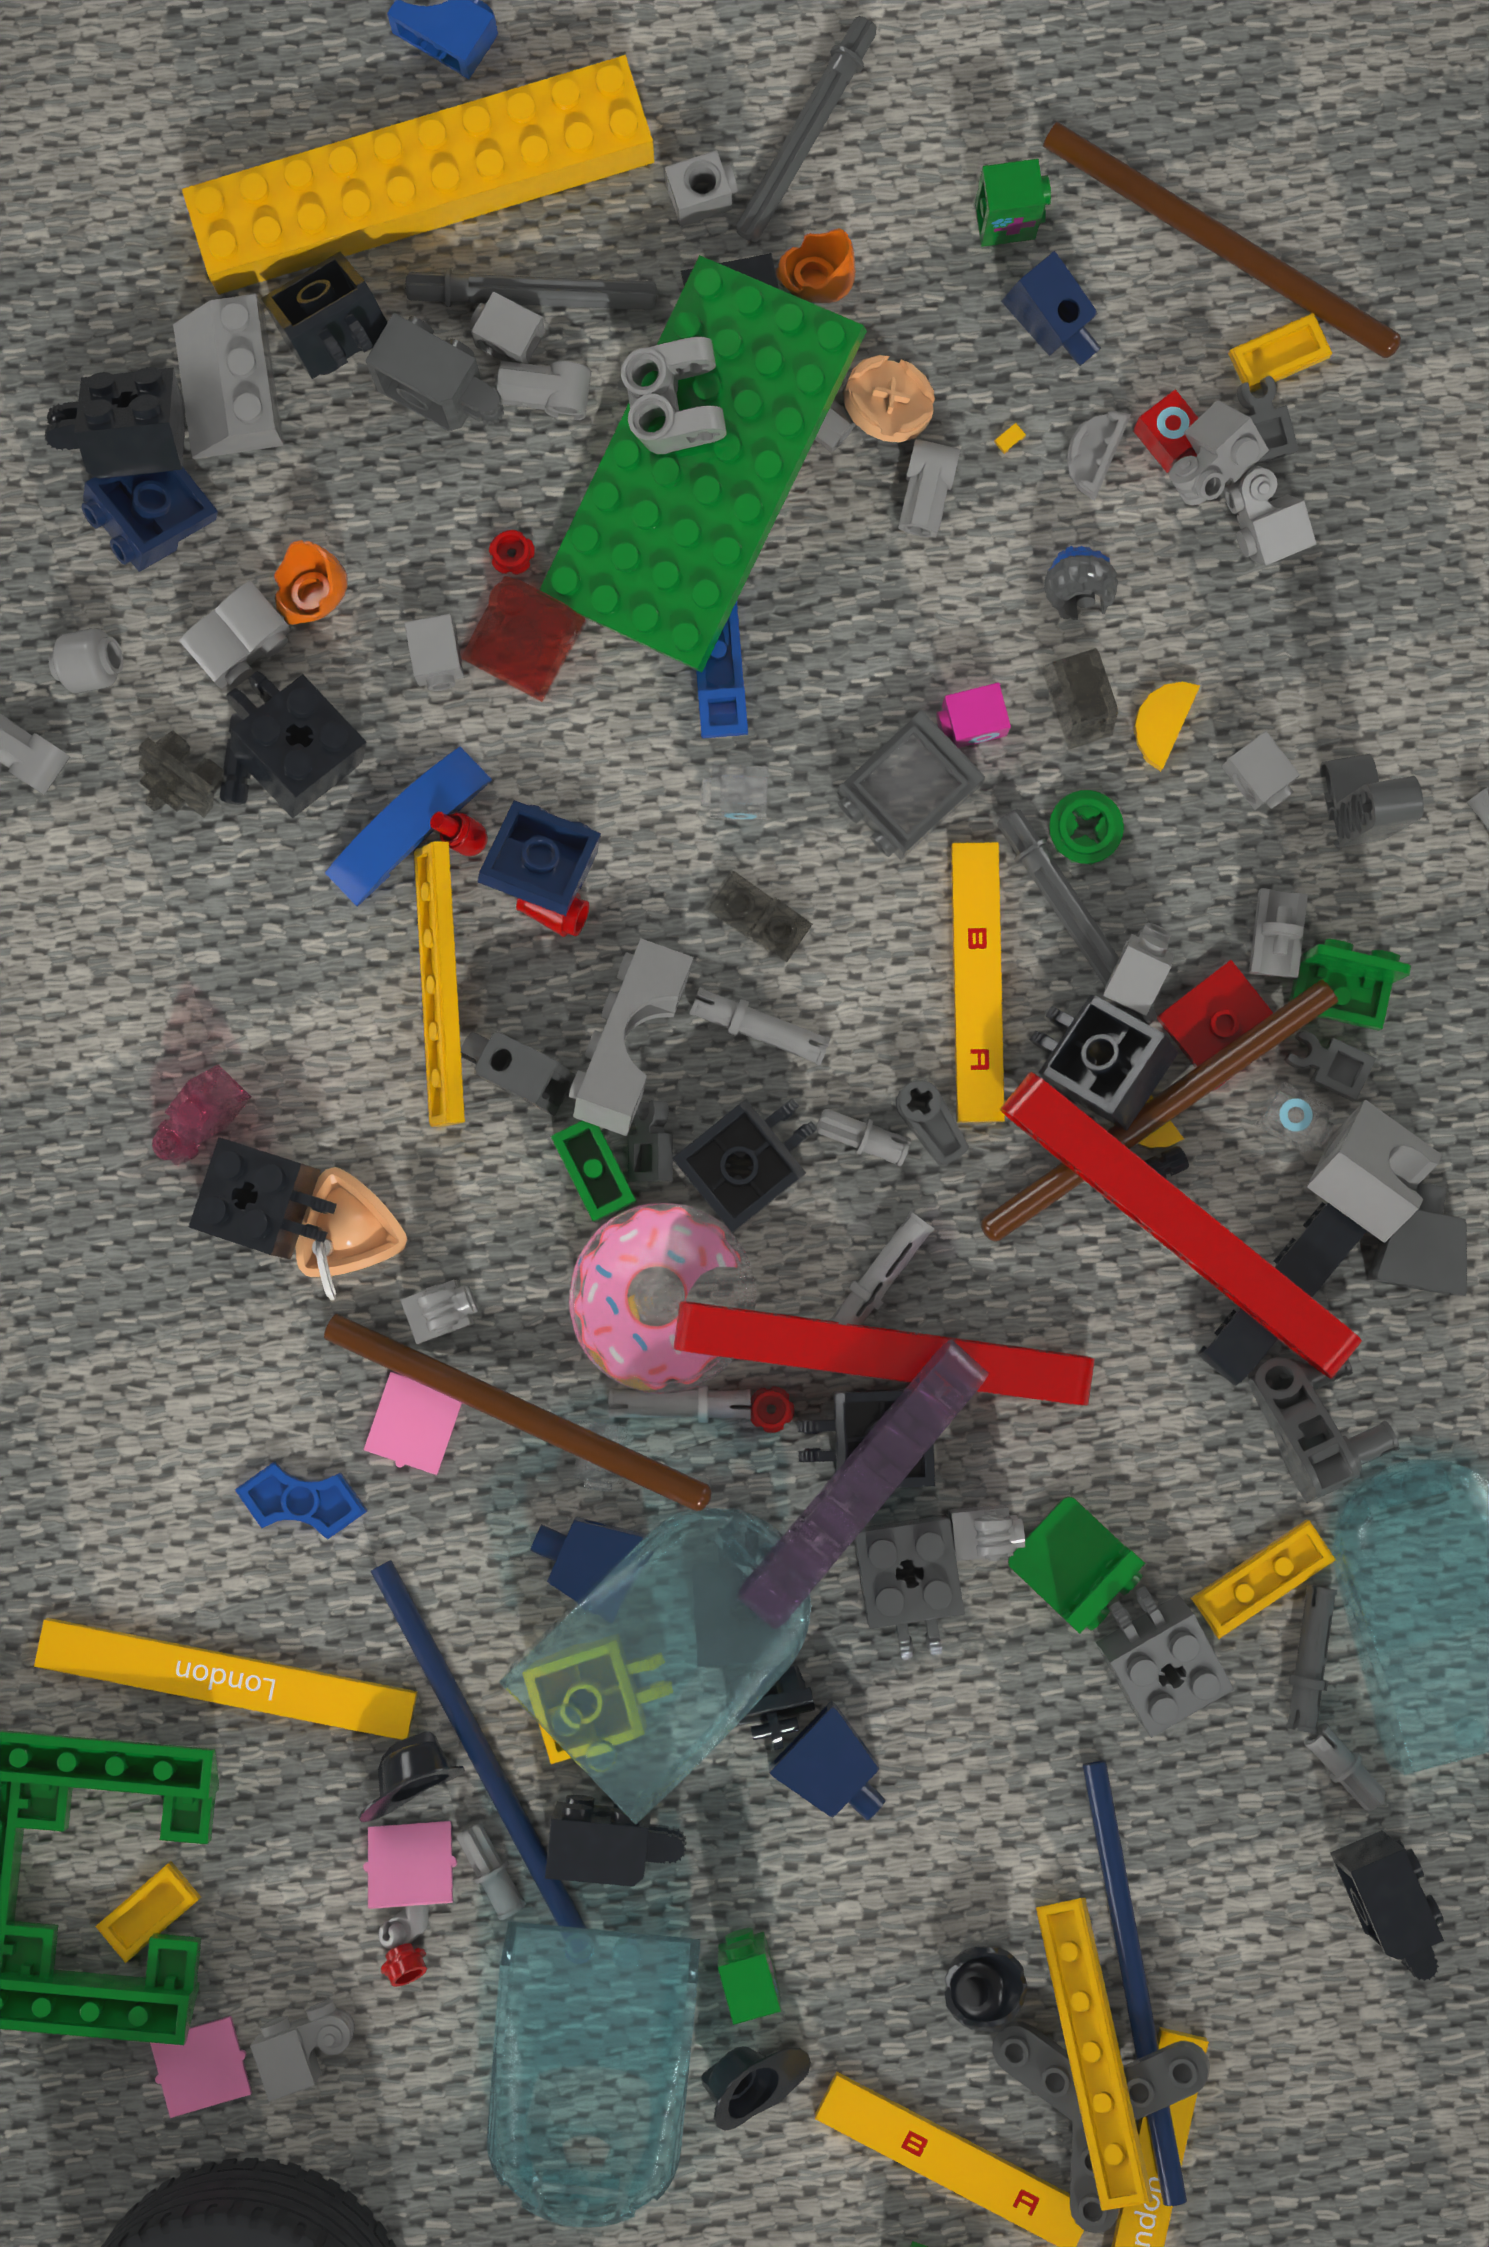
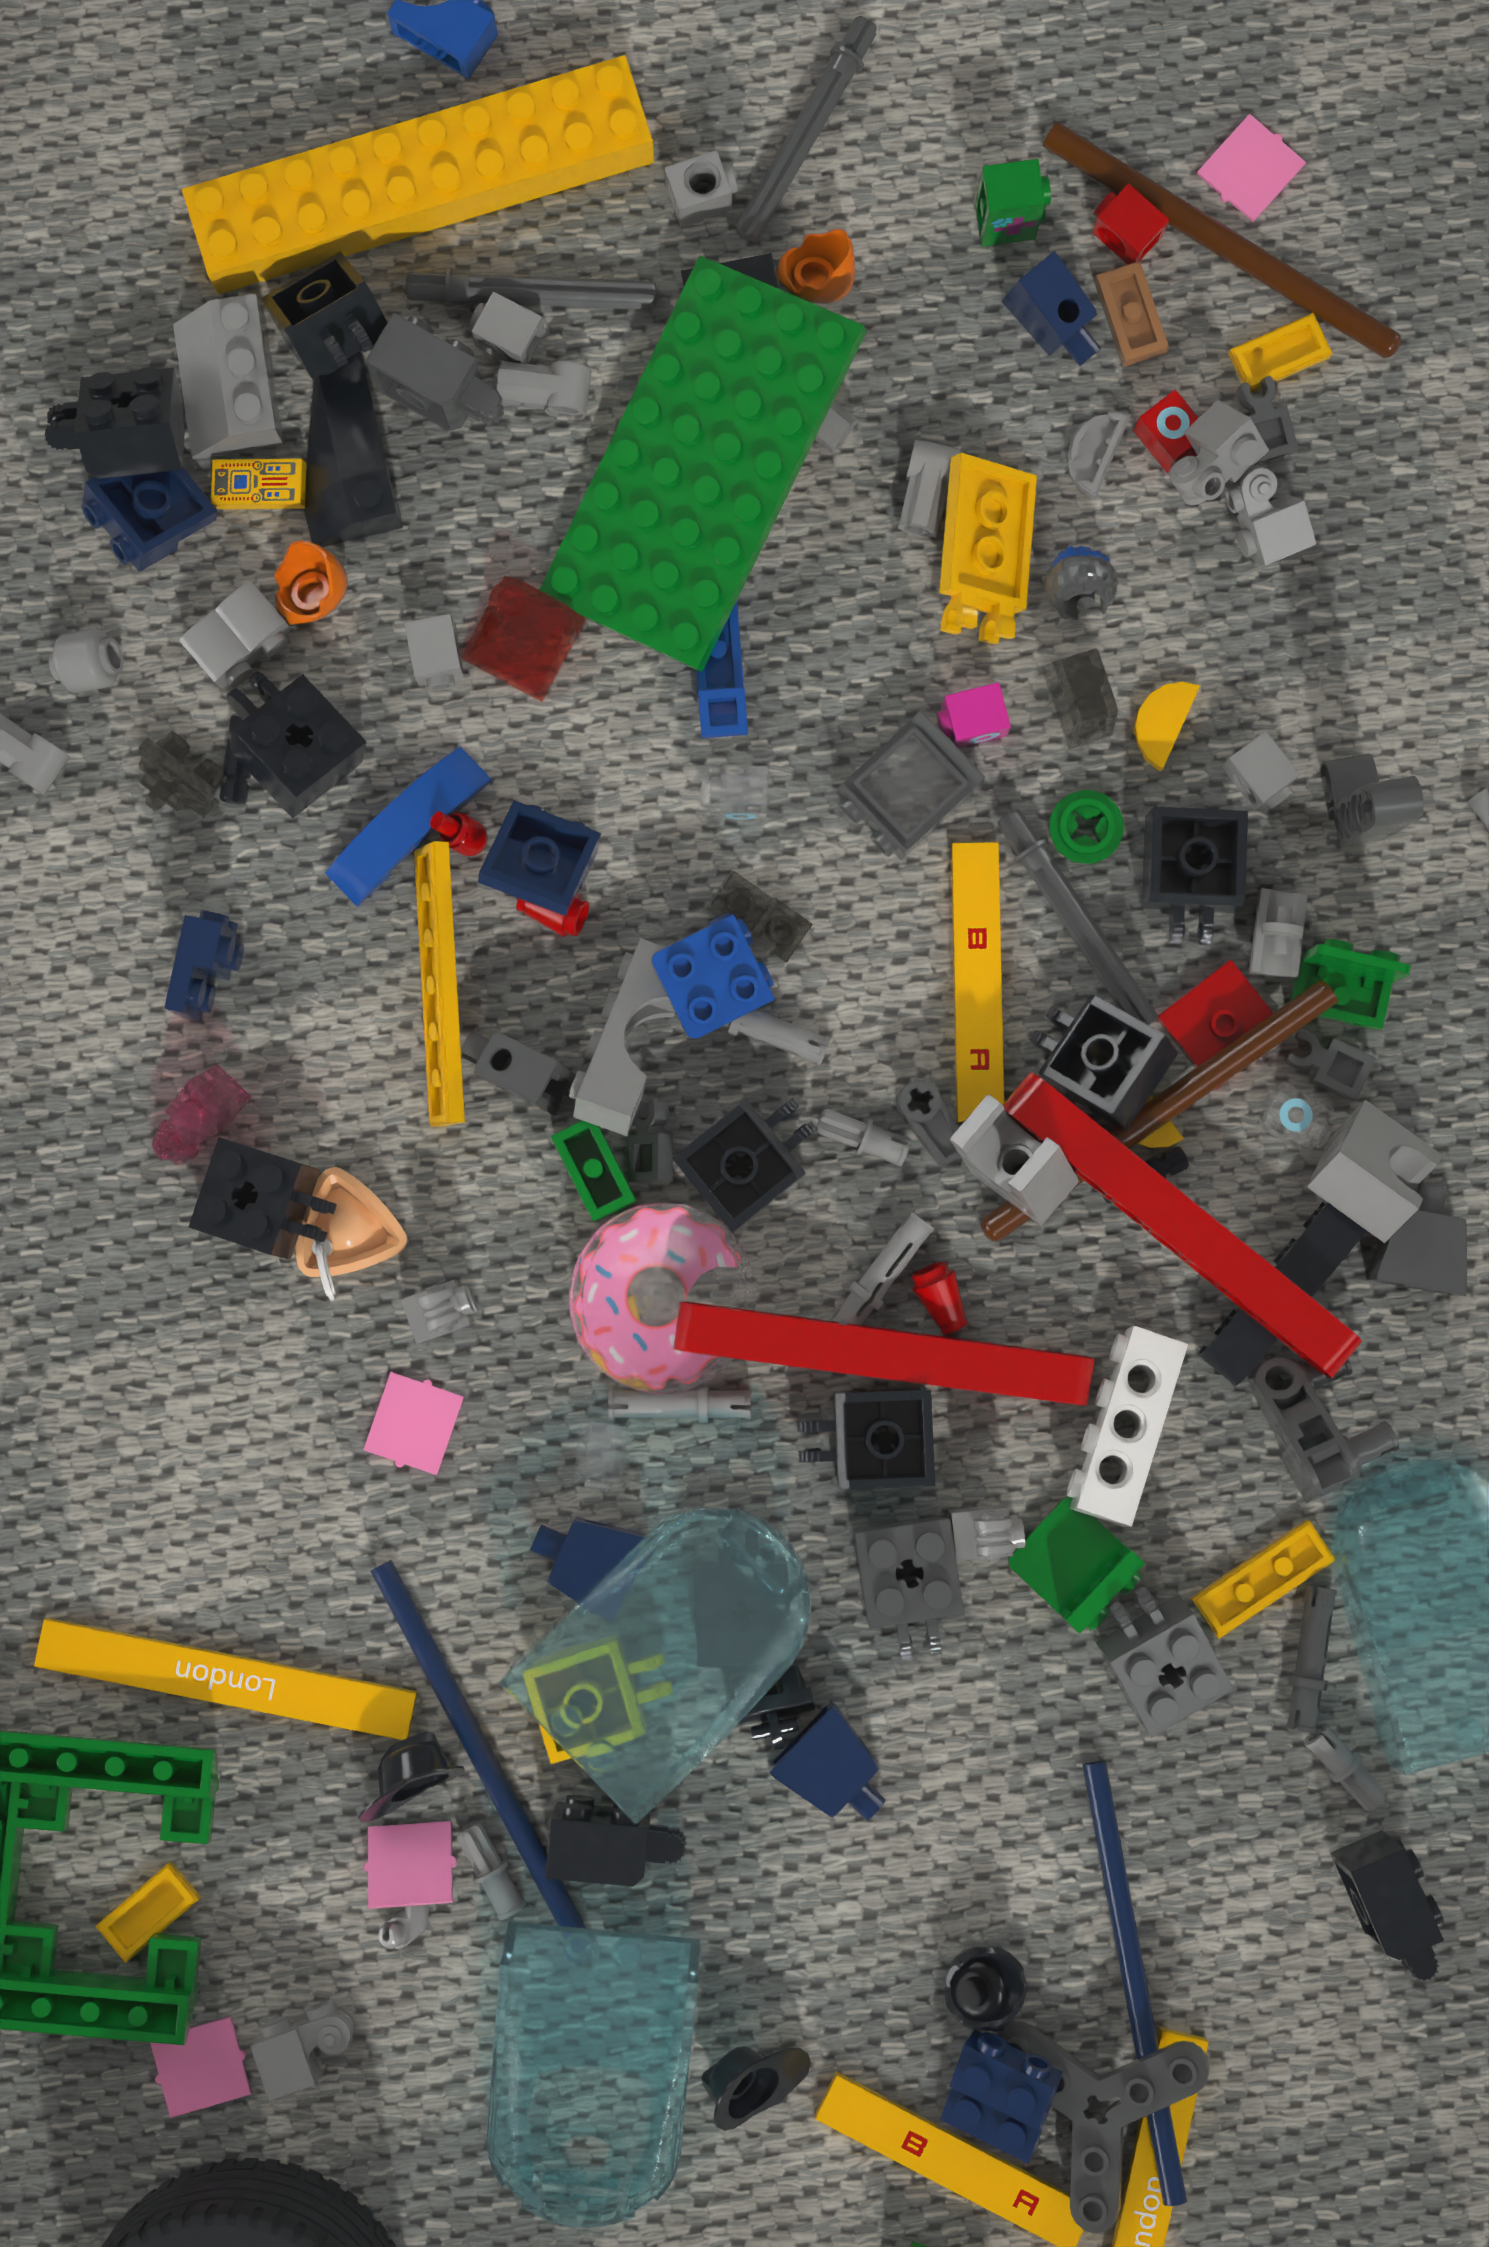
(205, 950): none -> dark blue plate
(258, 483): none -> yellow tile
(323, 1504): blue tile -> none
(347, 464): none -> black wedge
(404, 1964): red plate -> none
(511, 540): red plate -> none
(519, 1413): reddish brown piece -> none
(673, 362): light grey piece -> none
(713, 976): none -> blue bracket
(748, 1976): green brick -> none
(784, 1409): red plate -> none
(862, 1485): clear purple beam -> none
(889, 399): light nougat tile -> none
(940, 1295): none -> red cone
(986, 546): none -> yellow tile
(995, 1145): none -> light grey piece
(1001, 2094): none -> dark blue plate
(1009, 438): yellow piece -> none
(1094, 2055): yellow tile -> none
(1129, 224): none -> red brick
(1131, 314): none -> medium nougat plate
(1141, 969): light grey brick -> none
(1162, 1361): none -> white brick
(1176, 886): none -> black hinge
(1251, 168): none -> bright pink piece

